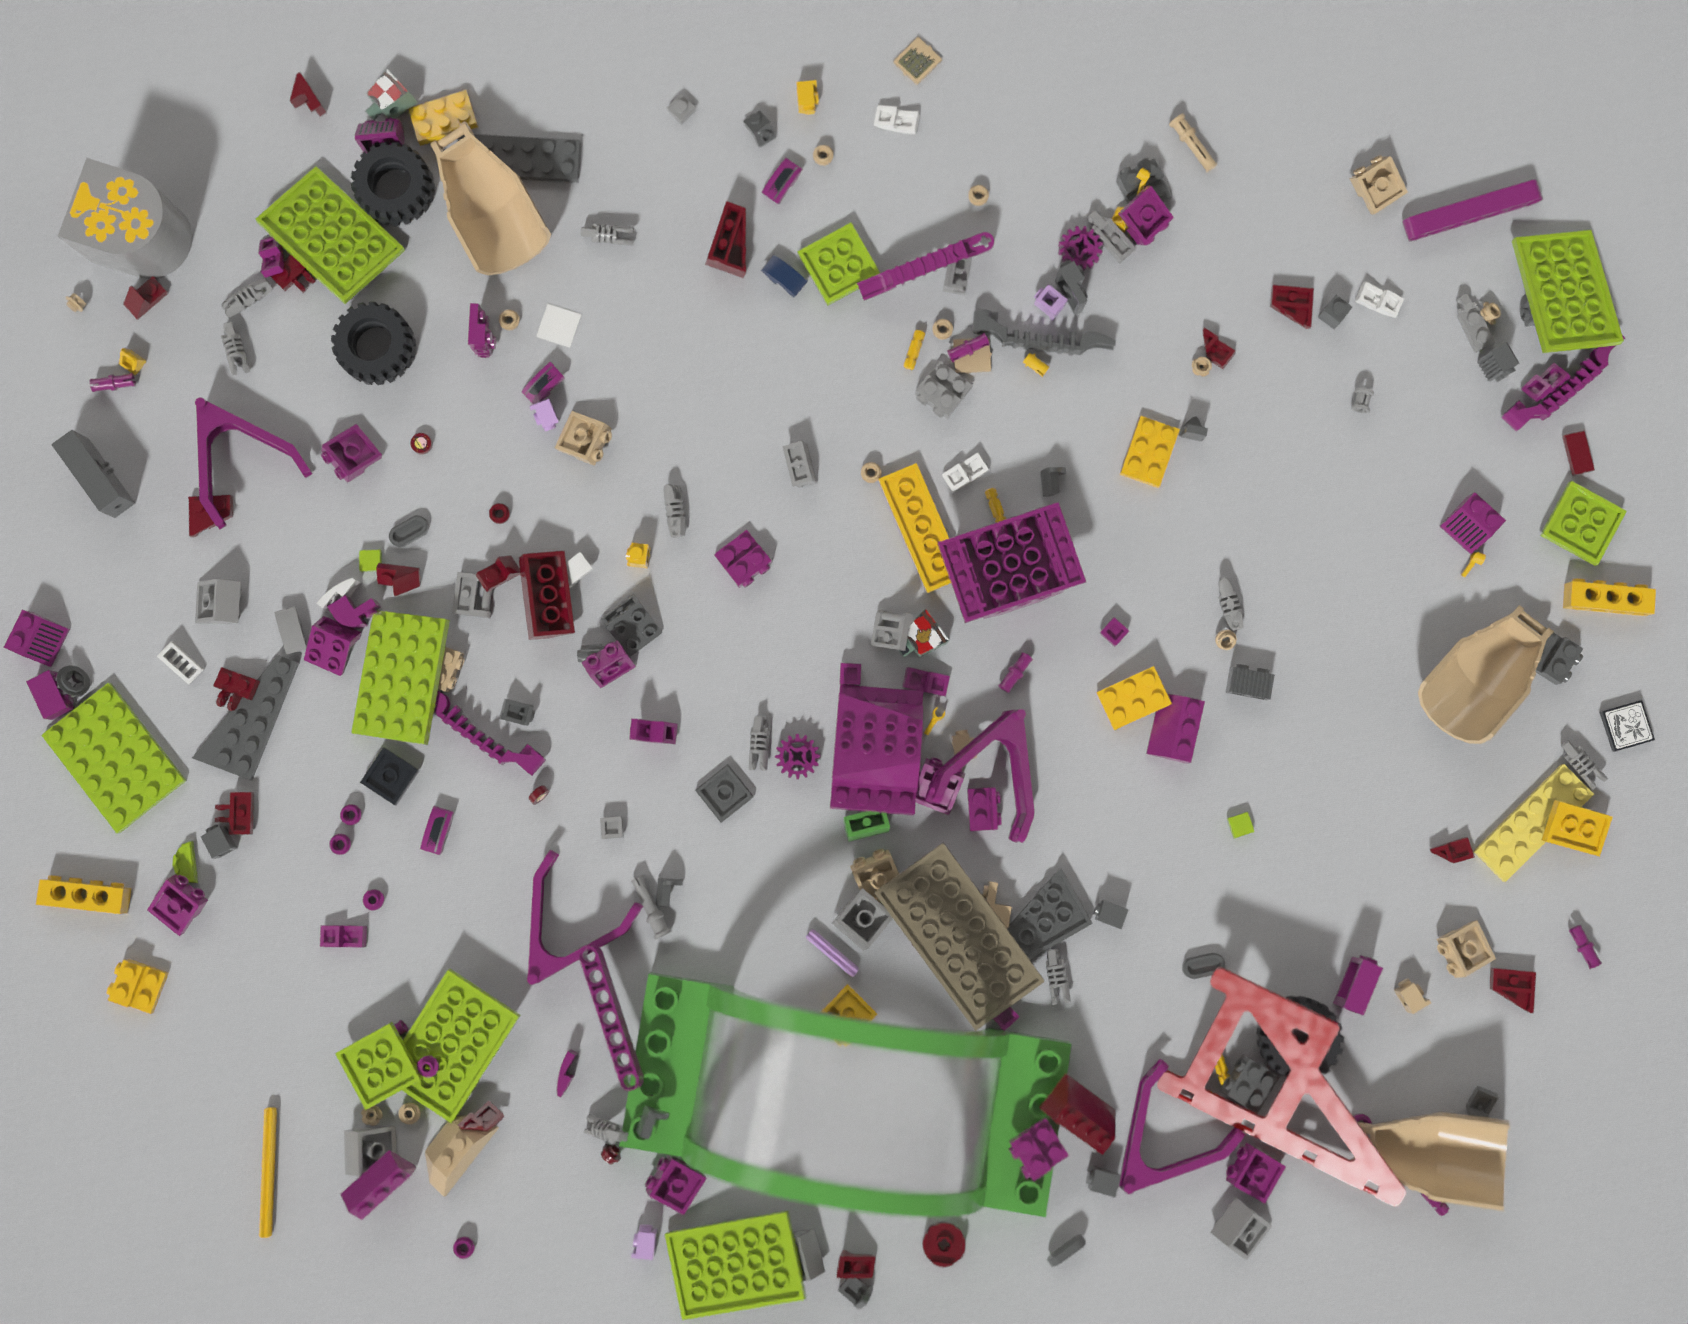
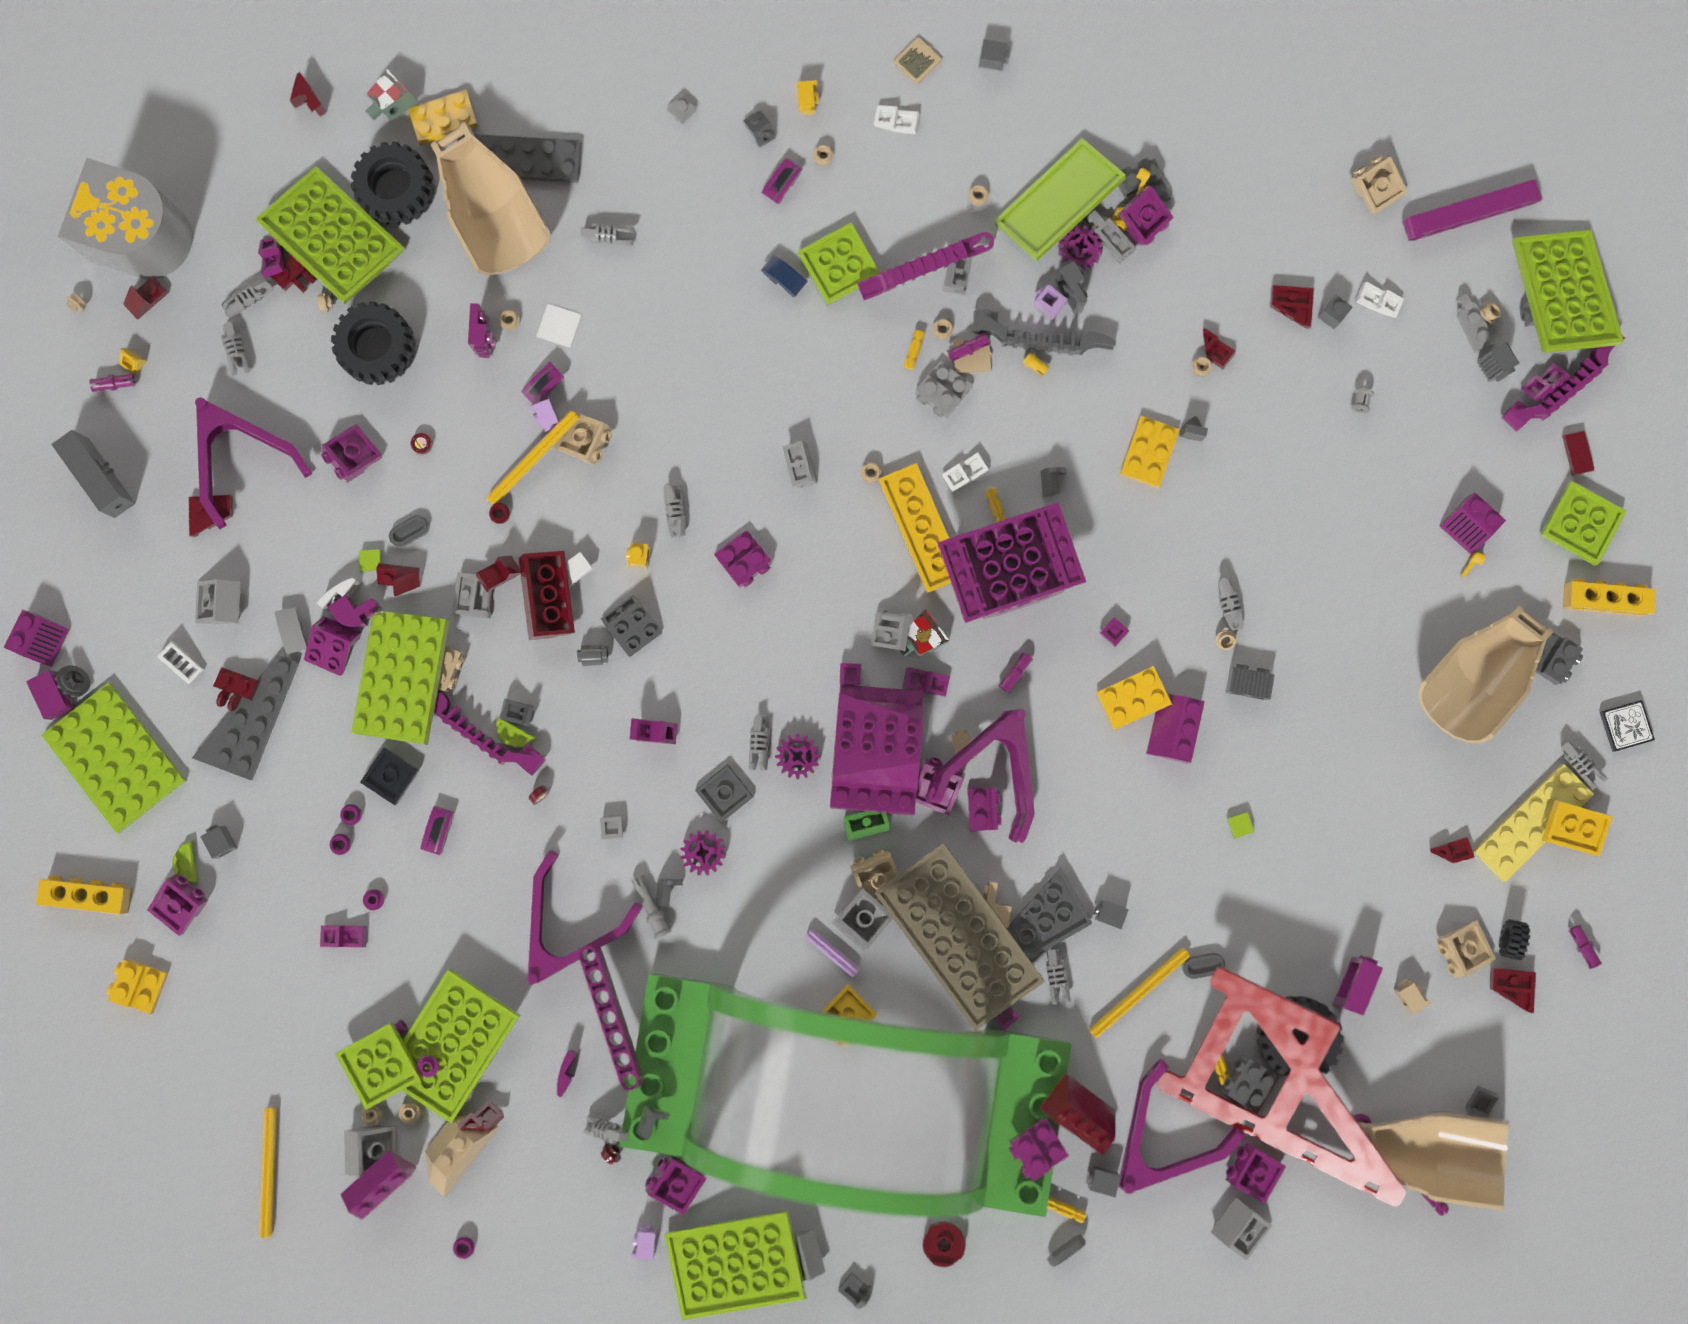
(240, 813): dark red hinge -> none
(324, 302): none -> tan plate
(374, 133): magenta slope -> none
(513, 735): none -> lime tile
(532, 457): none -> yellow axle
(608, 664): magenta plate -> none
(717, 849): none -> magenta gear
(729, 242): dark red wedge -> none
(855, 1265): dark red slope -> none
(933, 721): yellow hand -> none
(993, 55): none -> dark grey brick
(1059, 199): none -> lime tile
(1066, 1209): none -> yellow axle
(1139, 992): none -> yellow axle
(1188, 136): tan pin -> none
(1514, 939): none -> black tyre

